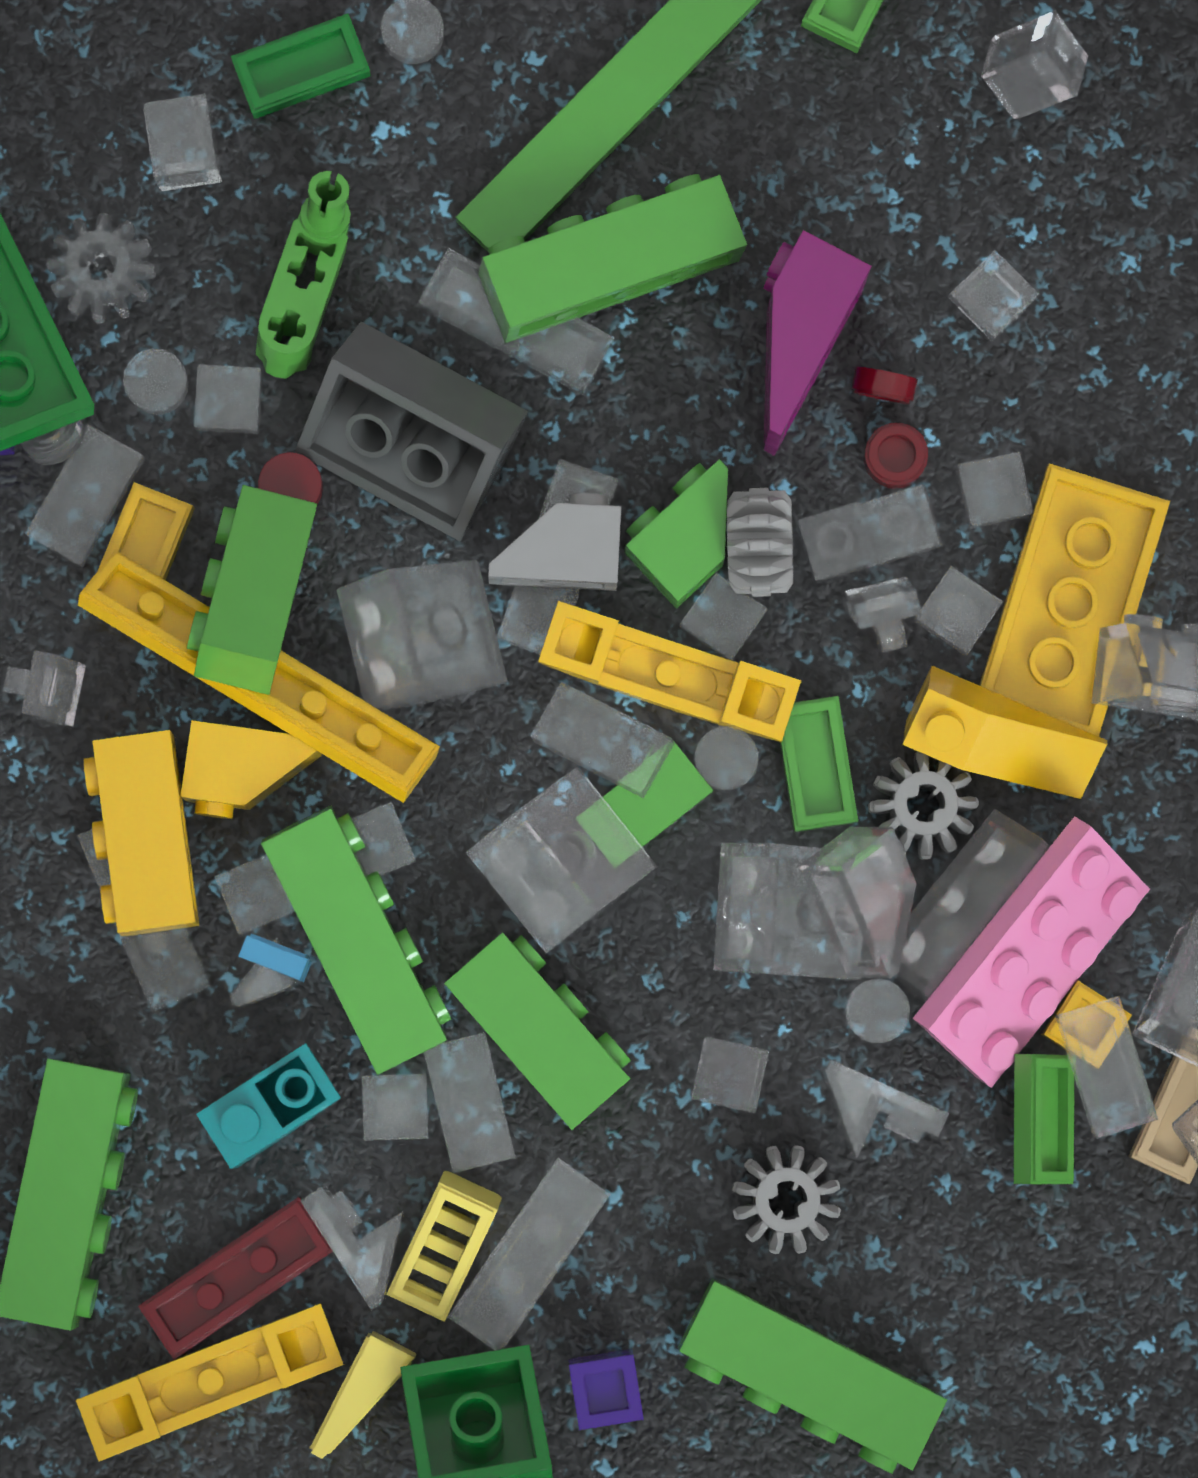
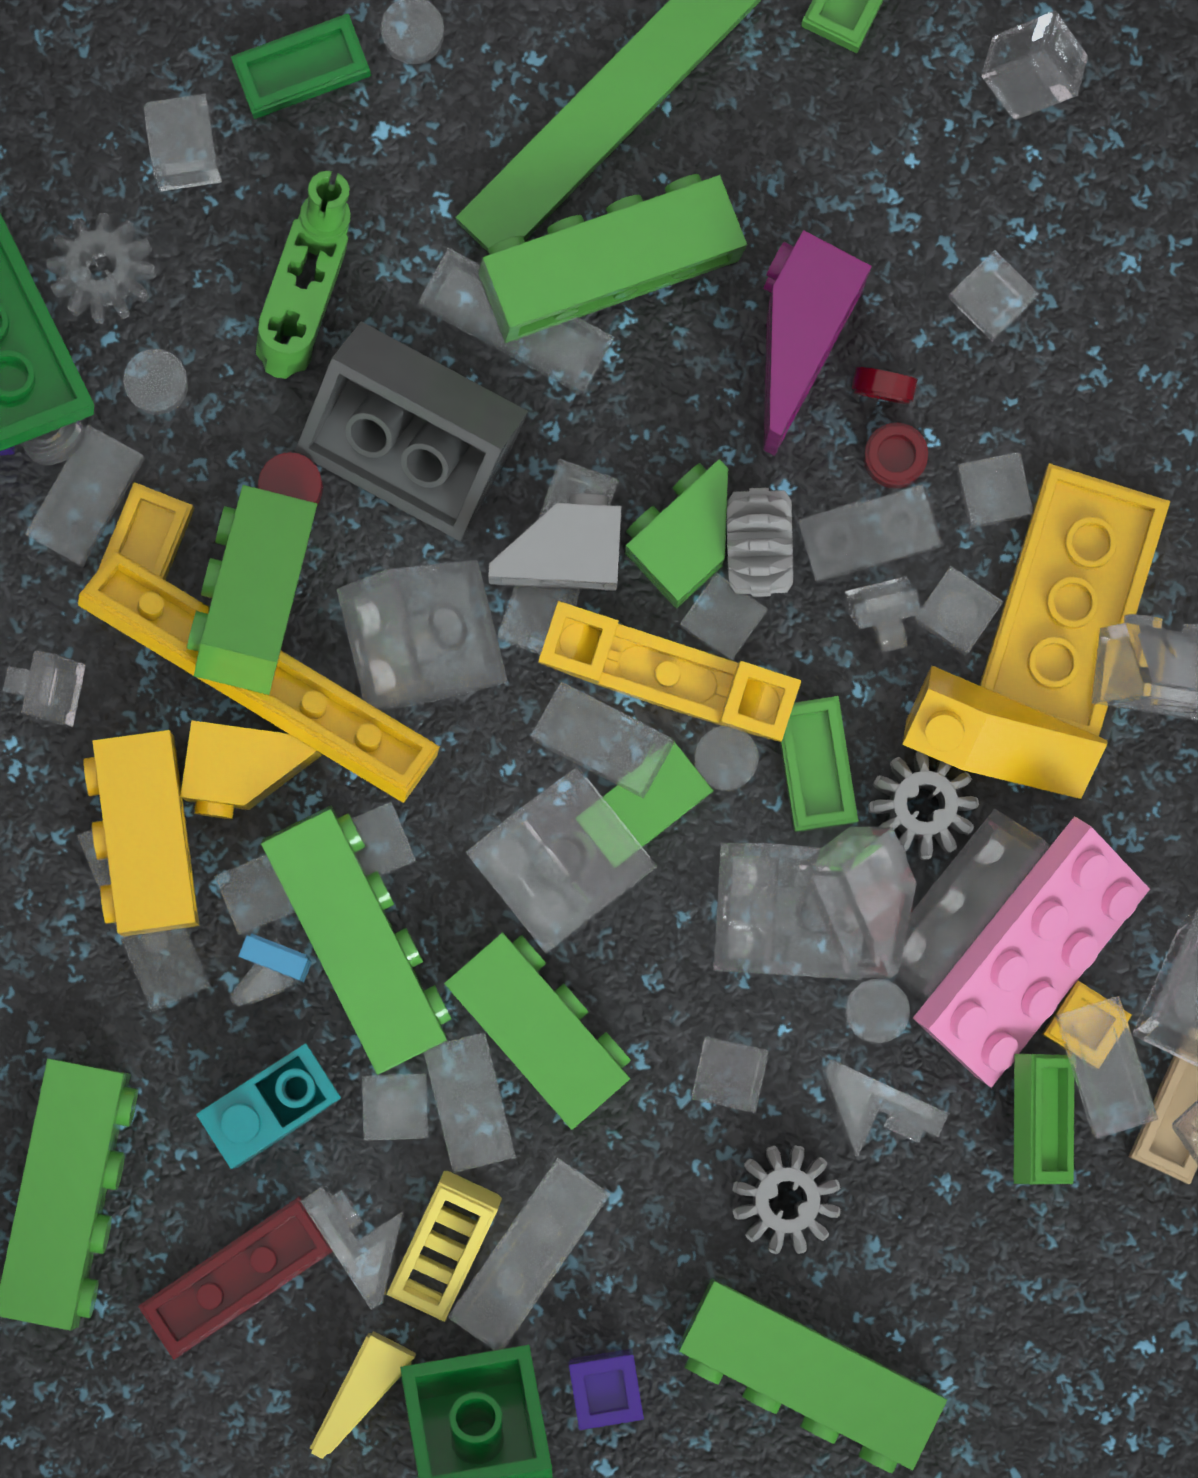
(209, 1381): yellow slope -> none
(228, 399): clear tile -> none

